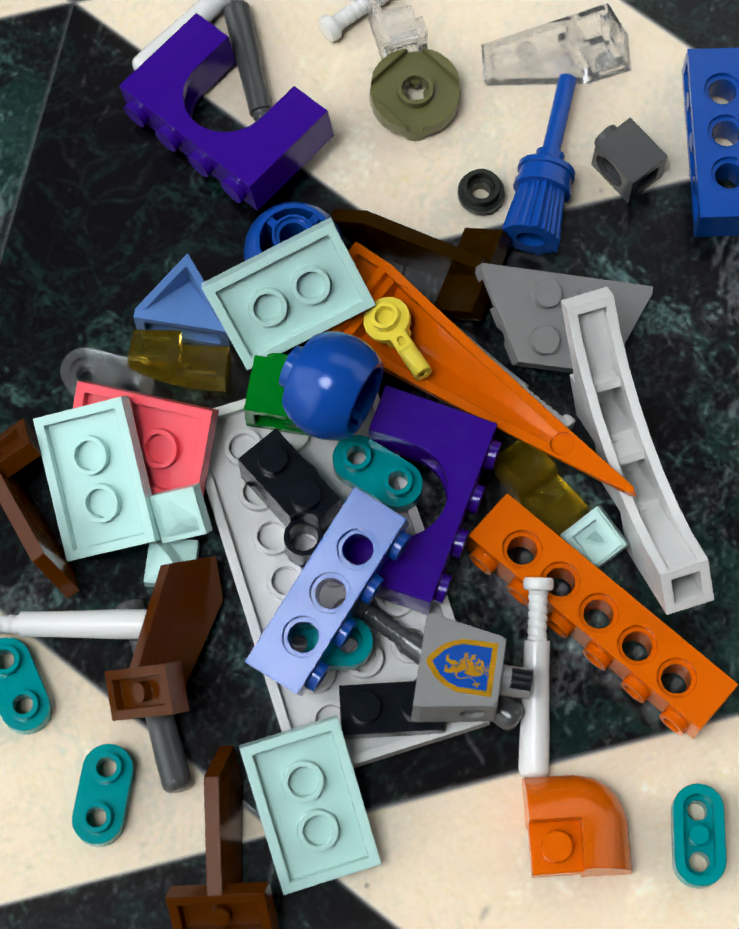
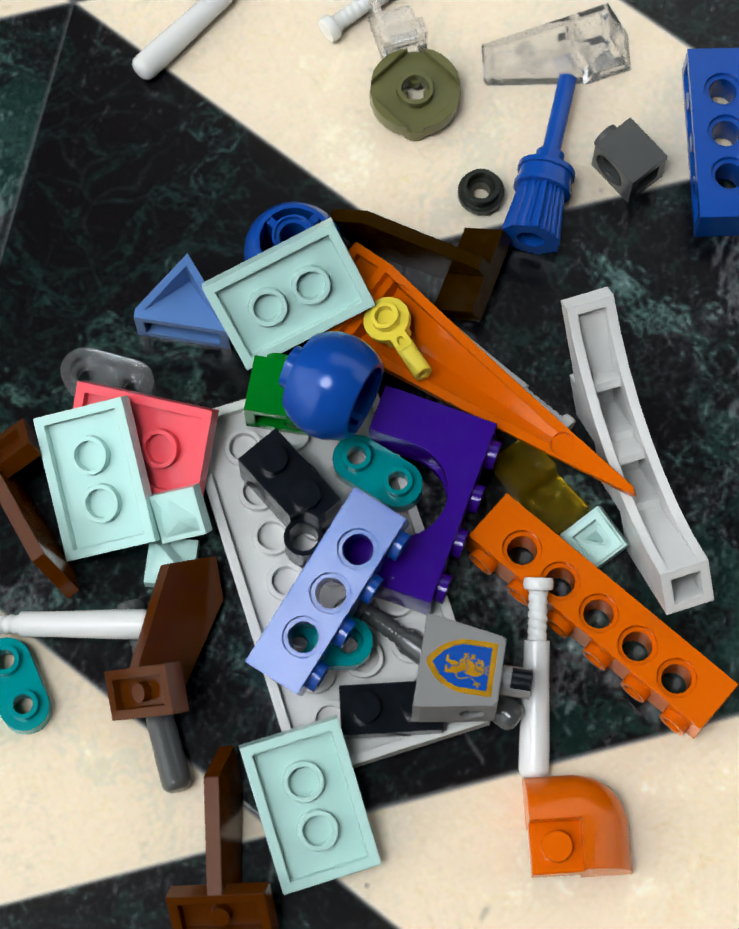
(104, 794): teal plate -> none
(164, 358): clear yellow slope -> none
(246, 161): dark purple arch -> none
(248, 57): dark grey piece -> none
(531, 311): light grey wing -> none
(698, 837): teal plate -> none

